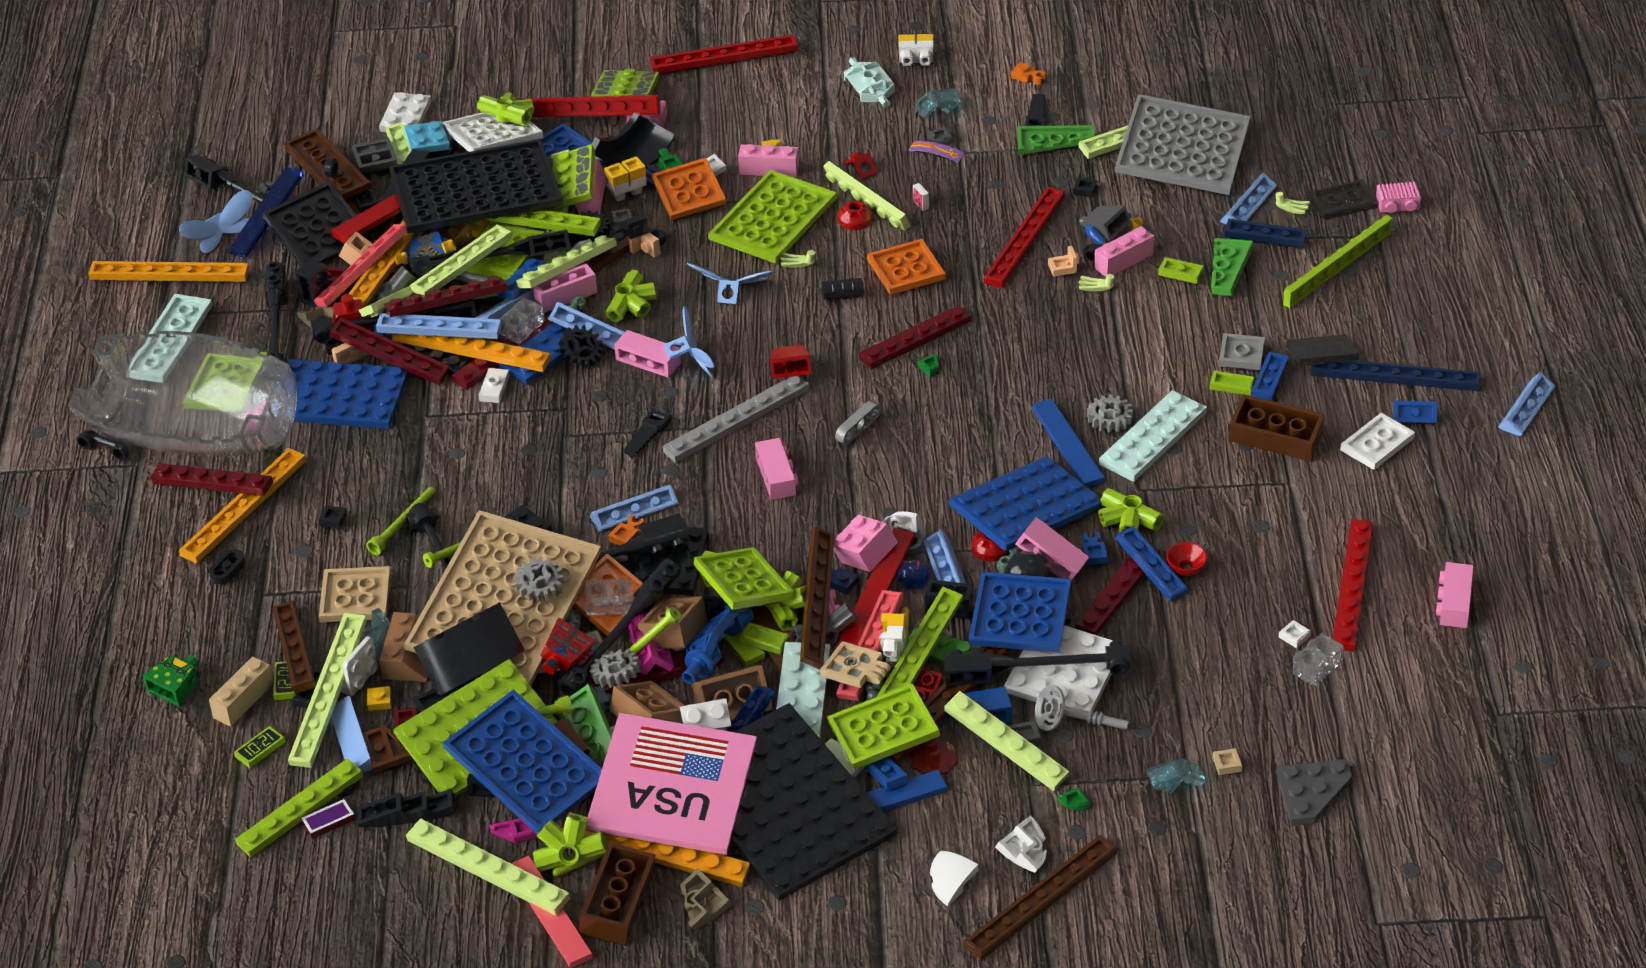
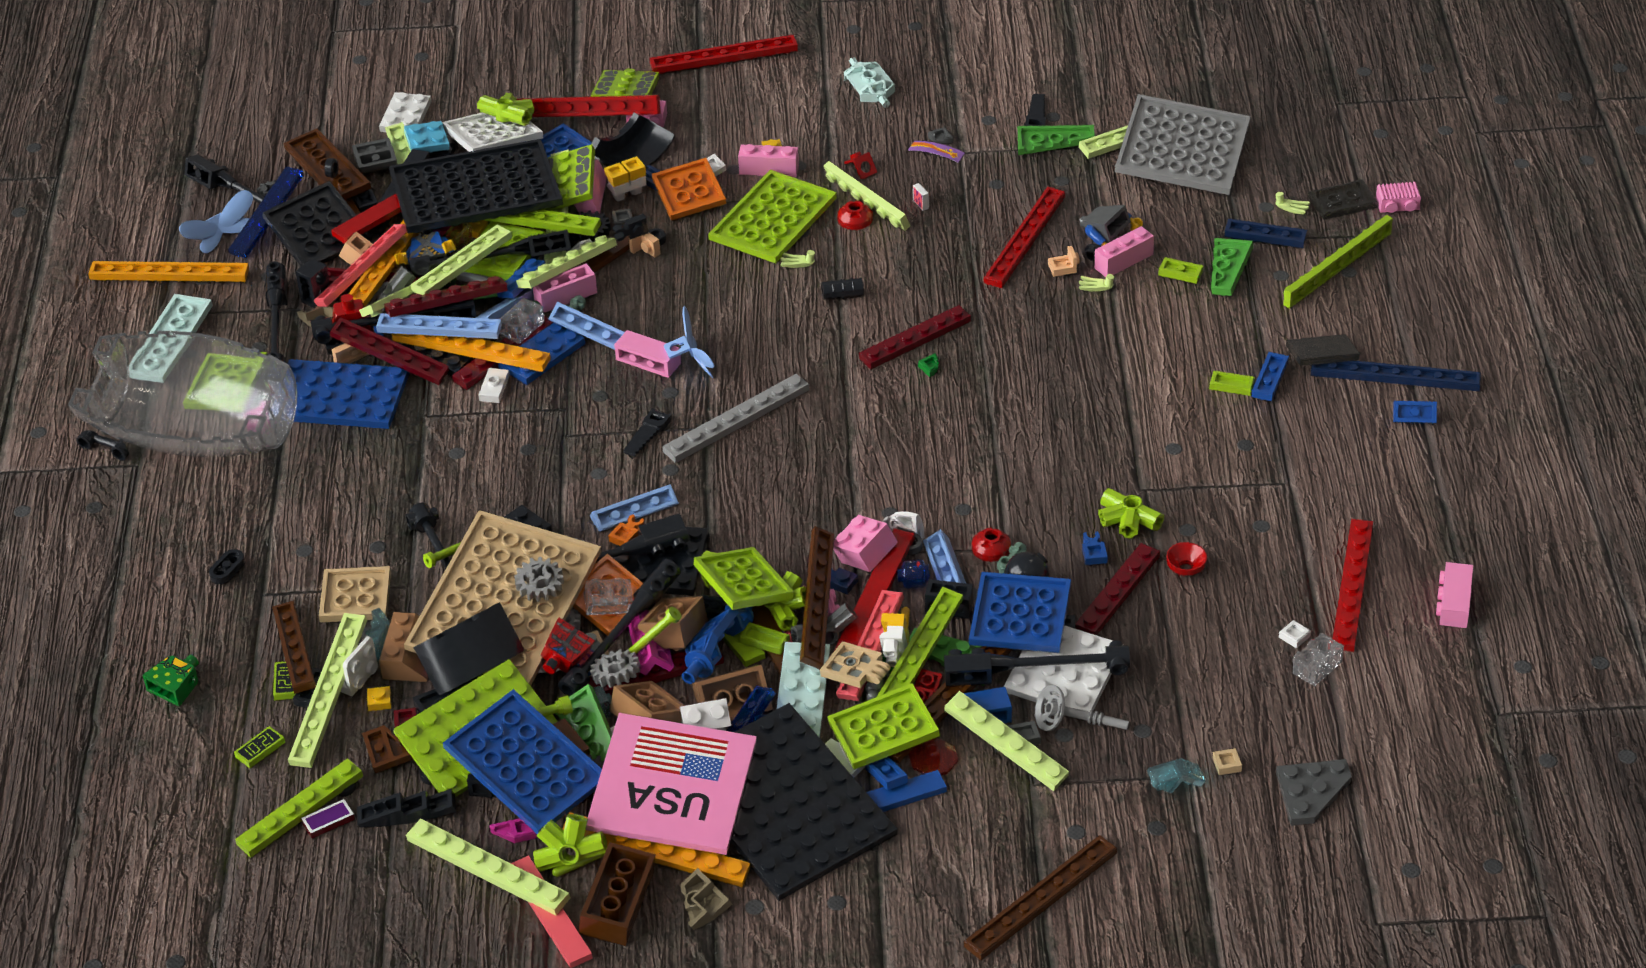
(212, 479): dark red plate -> none
(240, 508): light orange plate -> none
(241, 691): tan brick -> none
(332, 517): black plate -> none
(350, 735): light blue slope -> none
(377, 544): lime piece -> none
(580, 346): black gear -> none
(631, 296): lime piece -> none
(667, 161): green plate -> none
(723, 282): light blue piece -> none
(776, 468): bright pink brick -> none
(790, 361): red torso -> none
(858, 422): light grey beam -> none
(906, 266): orange plate -> none
(916, 53): white hips -> none
(945, 99): clear light blue slope -> none
(950, 874): white brick -> none
(1012, 501): blue plate -> none
(1024, 845): white brick -> none
(1025, 73): orange plate -> none
(1062, 556): bright pink brick -> none
(1068, 443): blue tile -> none
(1074, 800): green tile -> none
(1085, 187): black tile -> none
(1109, 413): light grey gear -> none
(1151, 563): blue tile -> none
(1152, 435): light aqua plate -> none
(1241, 351): light grey plate -> none
(1251, 199): light blue slope -> none
(1276, 427): reddish brown brick -> none
(1377, 441): white plate -> none
(1527, 405): light blue slope -> none

